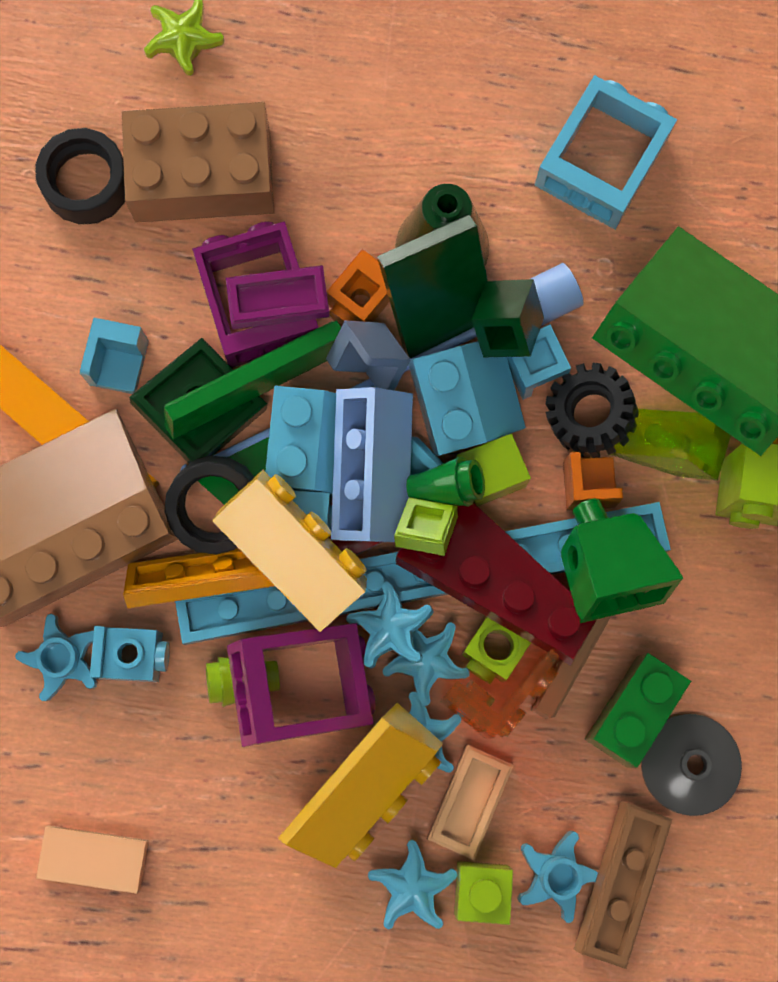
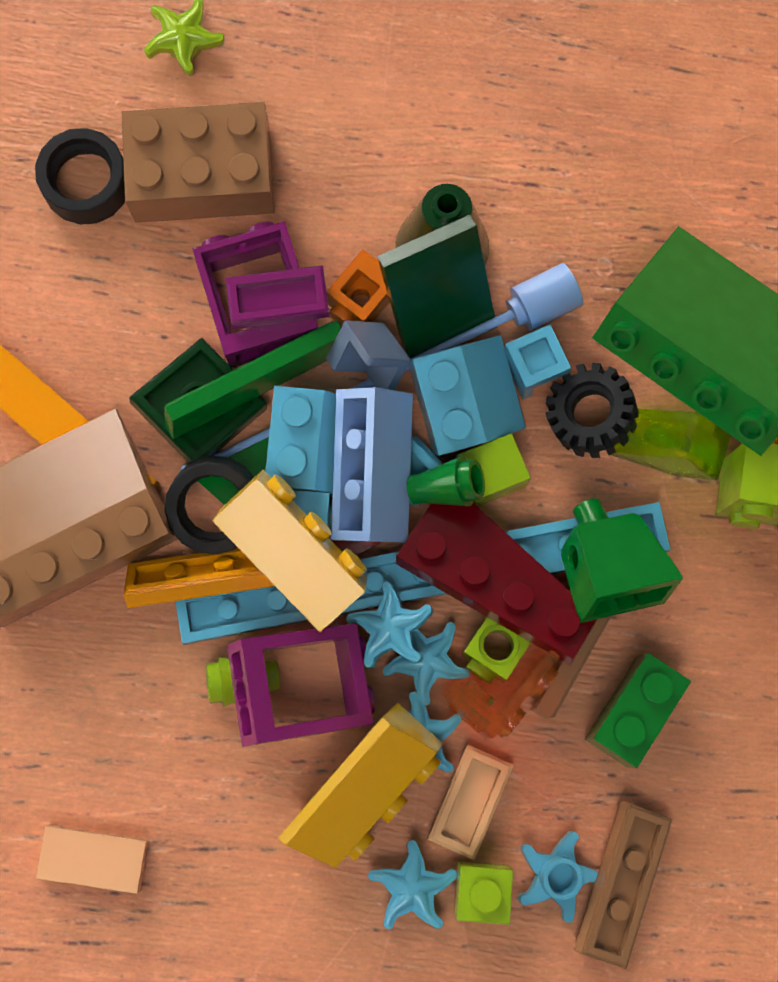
(59, 658): medium azure animal -> none
(107, 654): medium azure brick -> none
(114, 356): medium azure panel -> none
(426, 526): lime tile -> none
(508, 318): dark green brick -> none
(580, 187): medium azure window -> none
(590, 479): orange panel -> none
(667, 771): dark grey dish -> none

